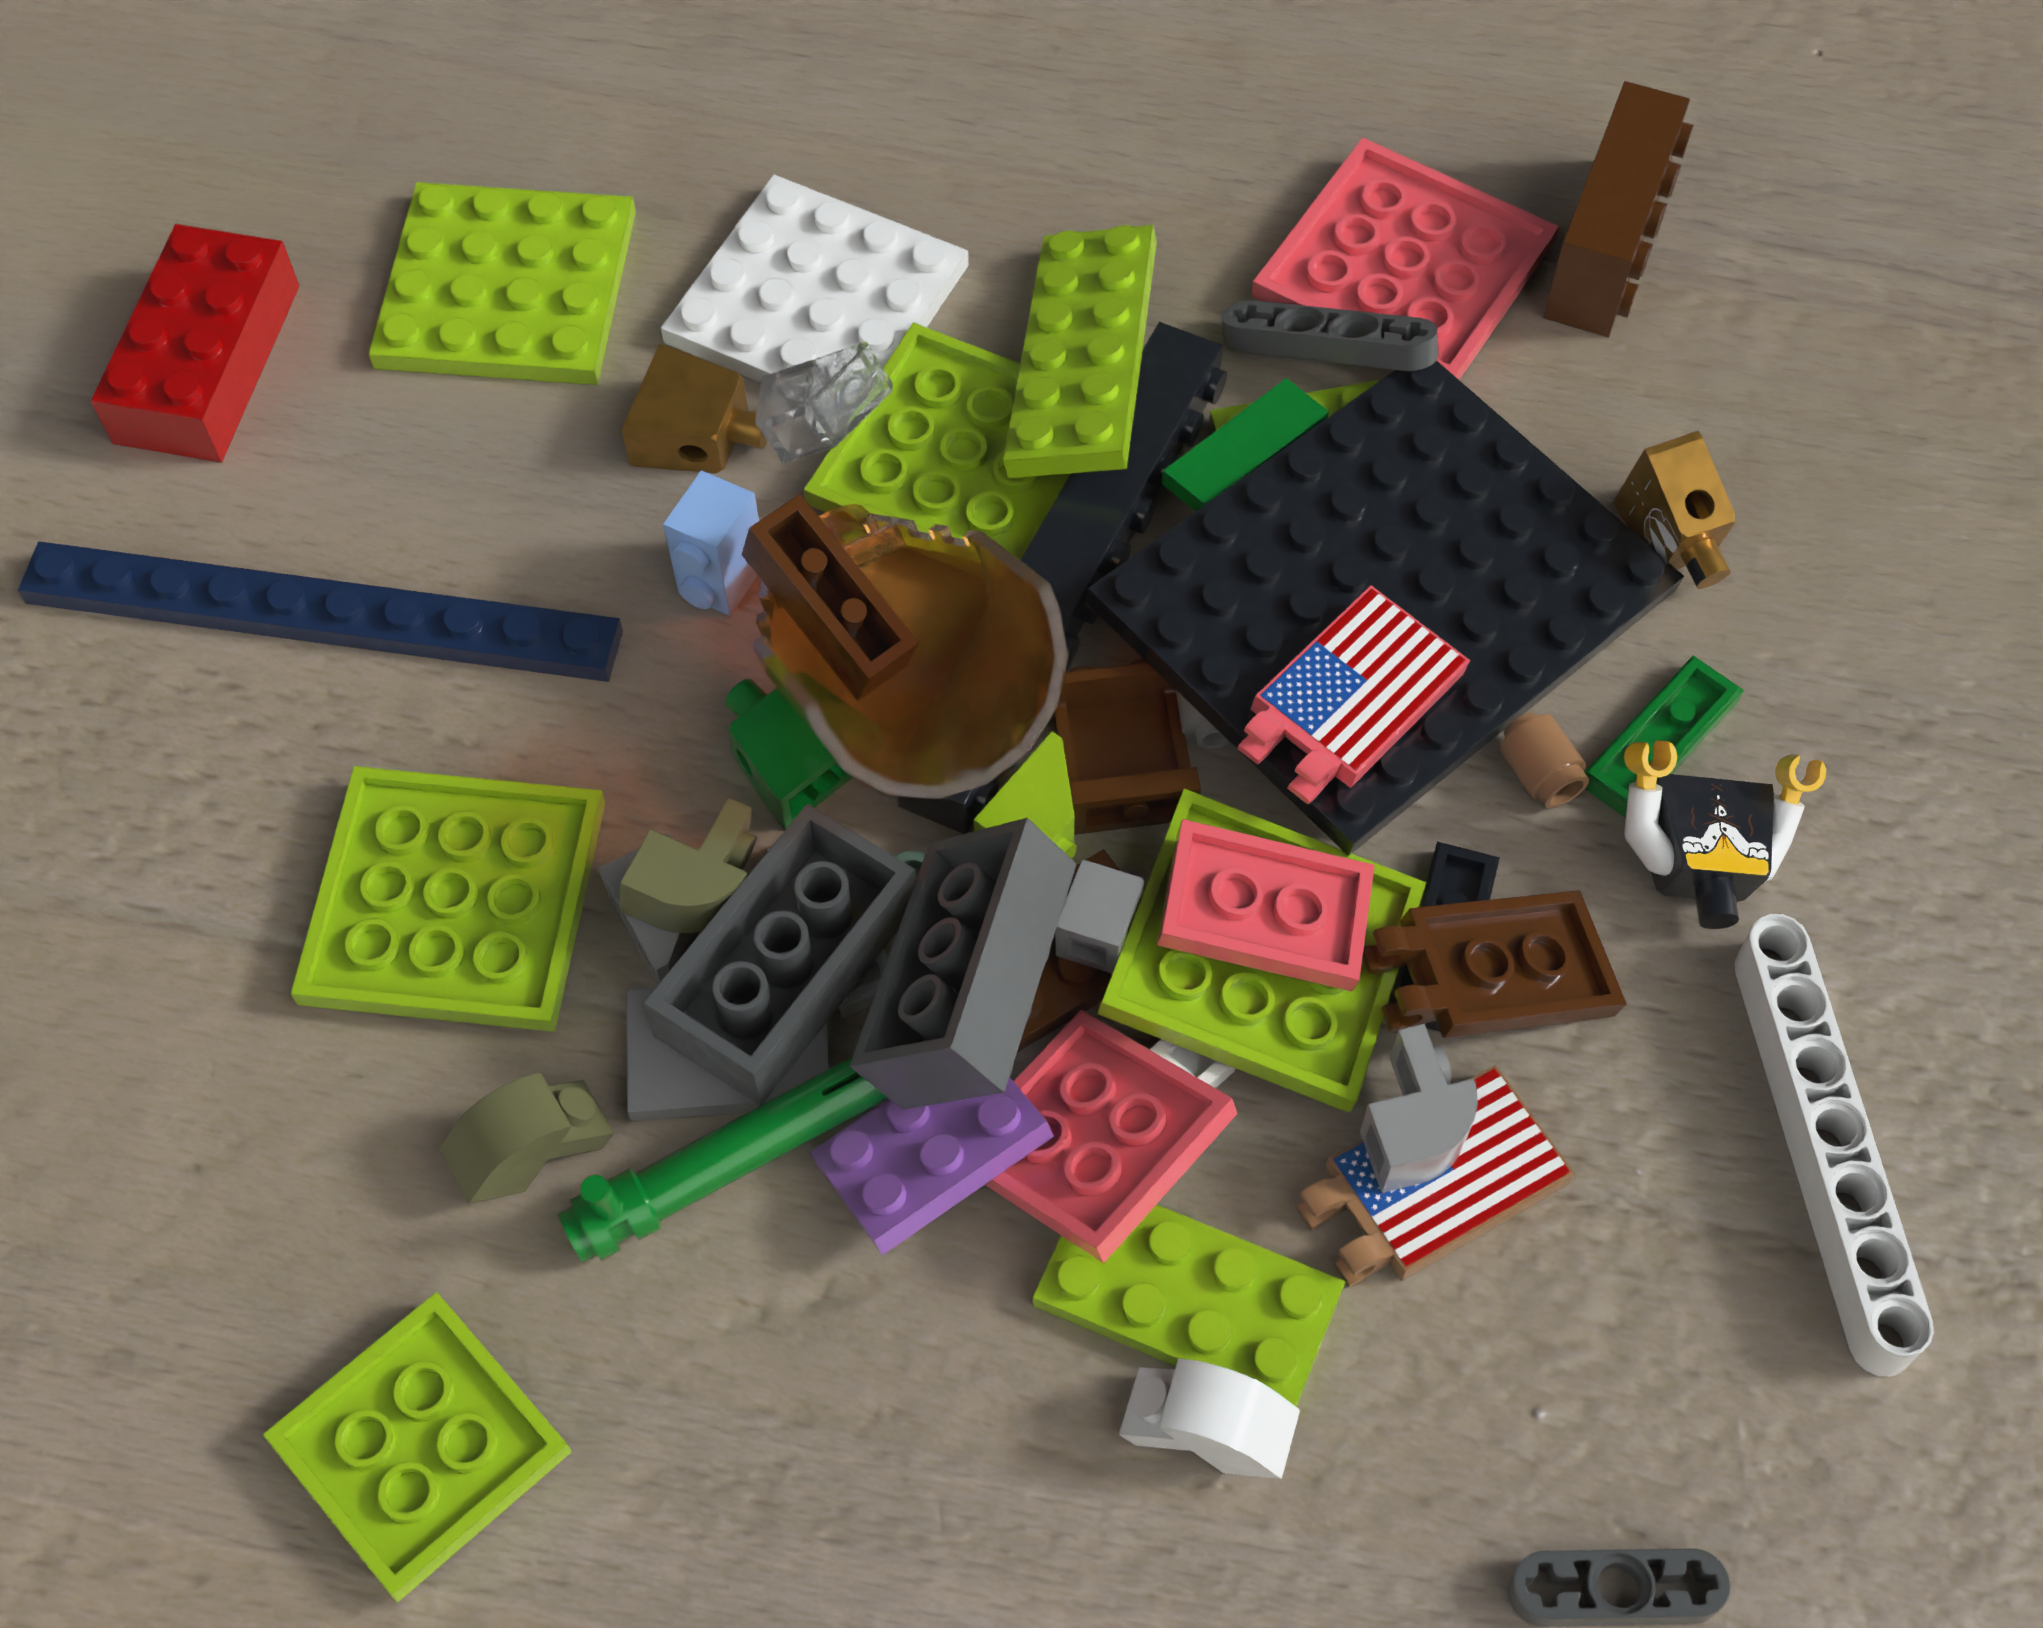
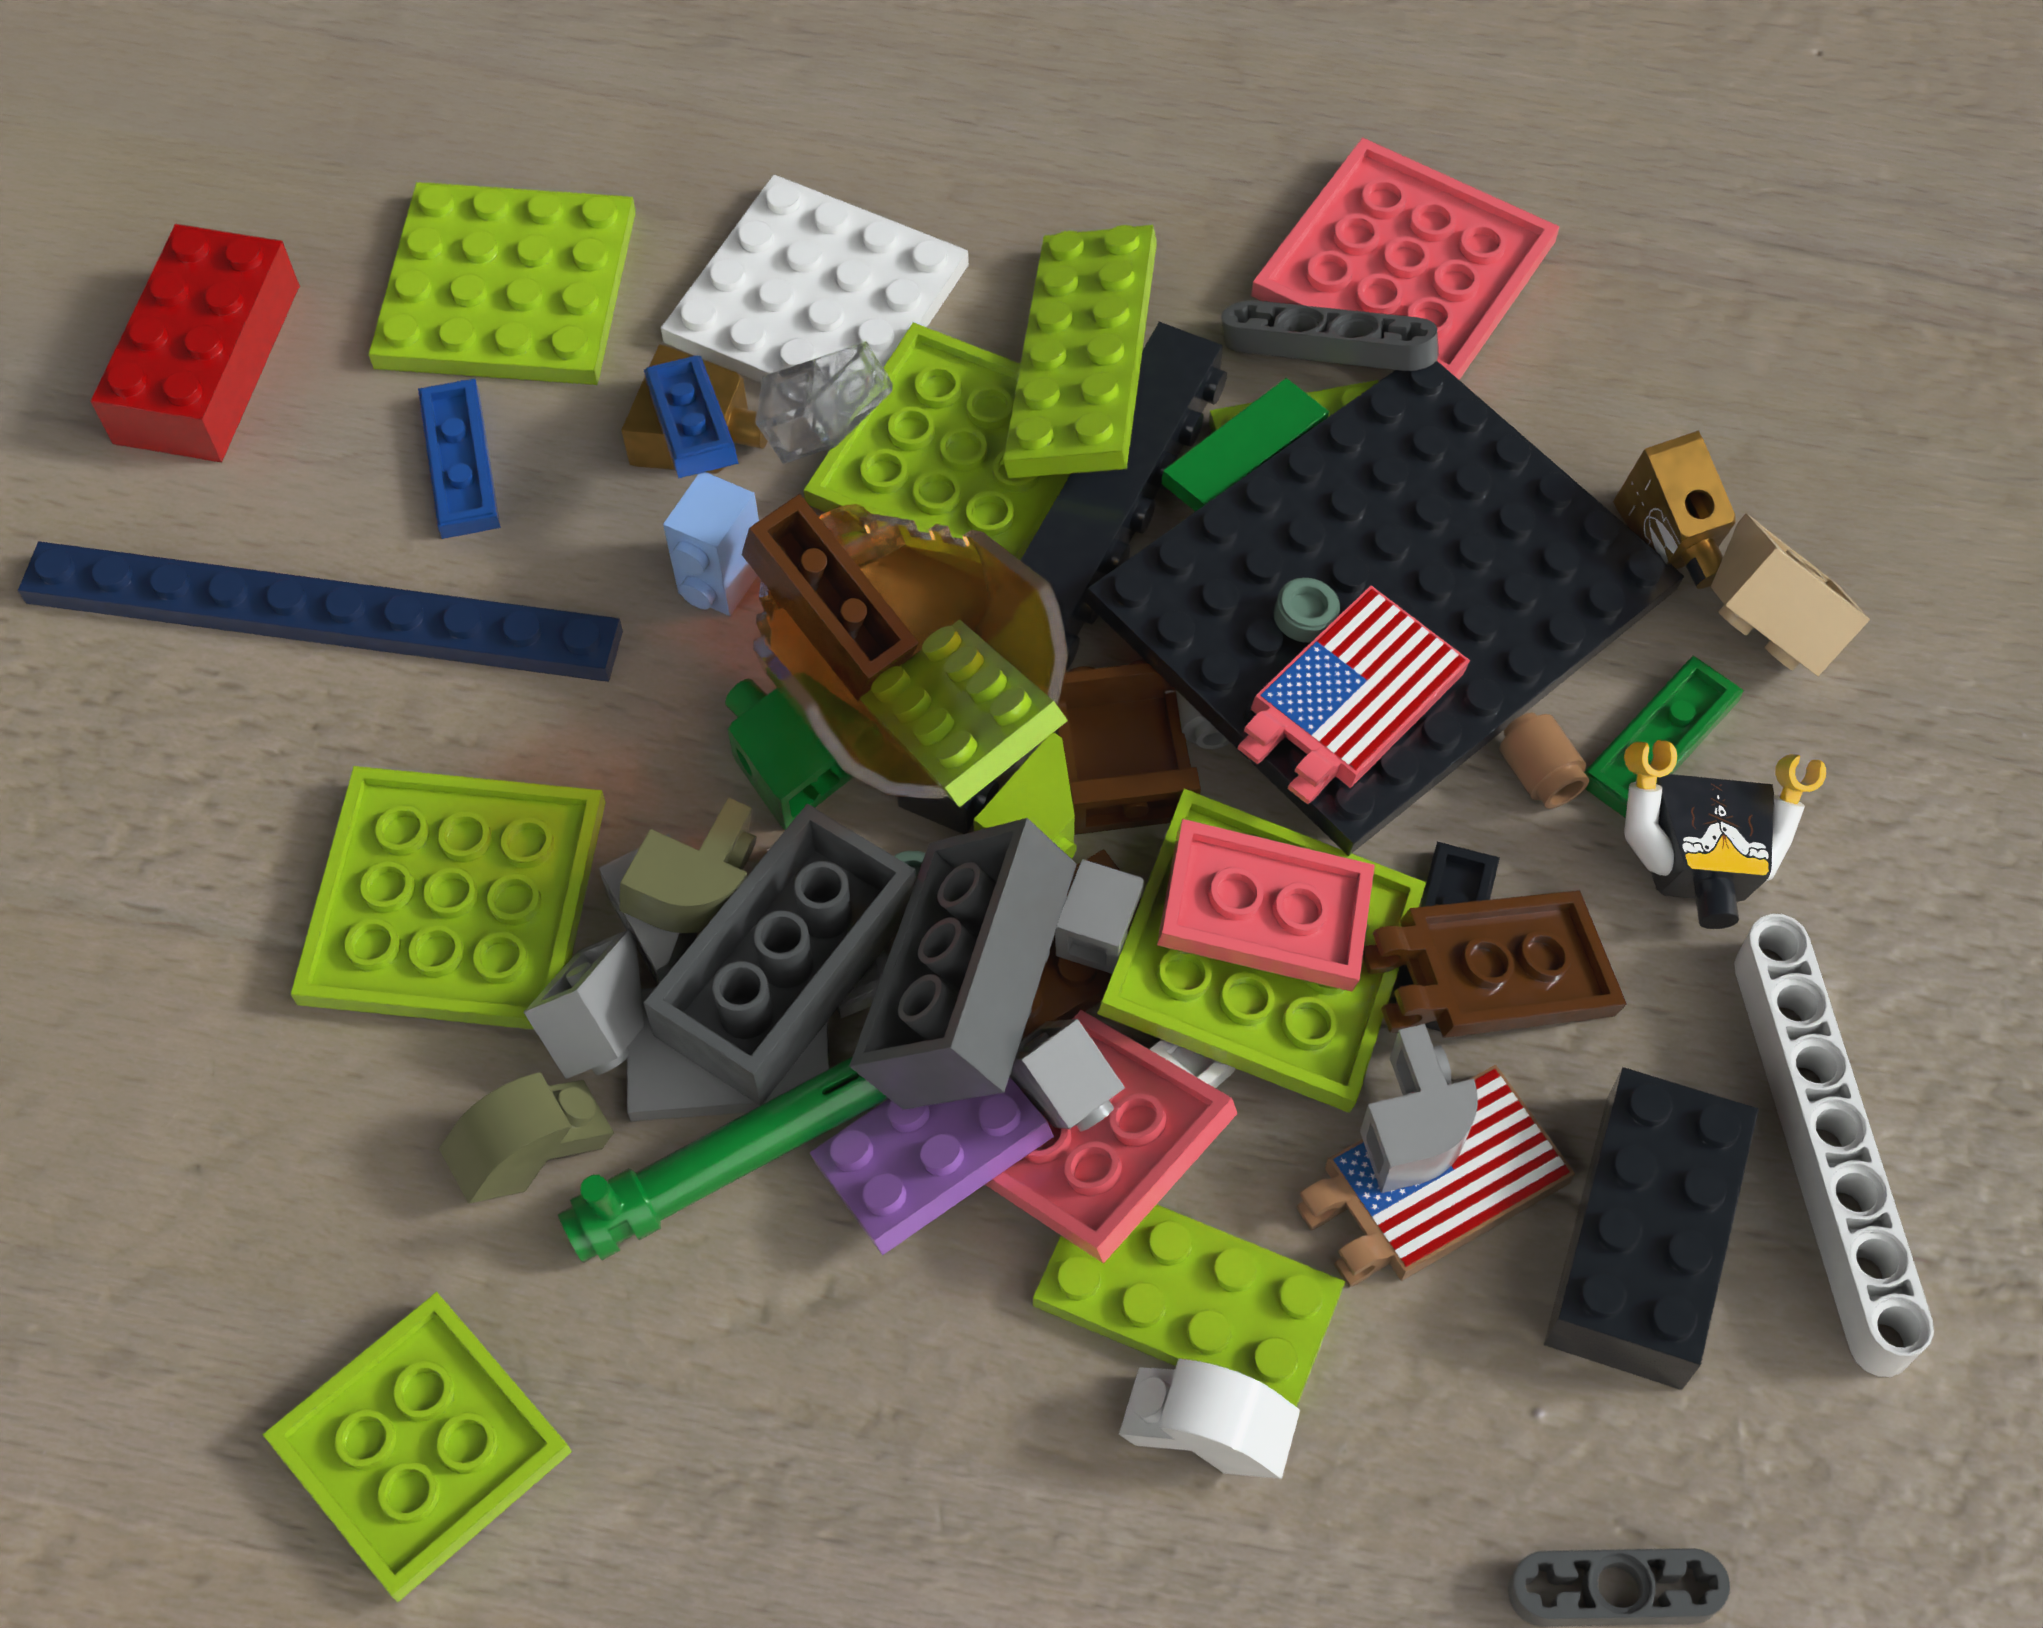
(458, 458): none -> blue tile
(592, 1007): none -> light grey slope
(690, 416): none -> blue tile
(962, 711): none -> lime plate
(1065, 1075): none -> light grey slope
(1305, 608): none -> sand green tile
(1619, 210): reddish brown brick -> none
(1652, 1229): none -> black brick
(1784, 599): none -> tan slope

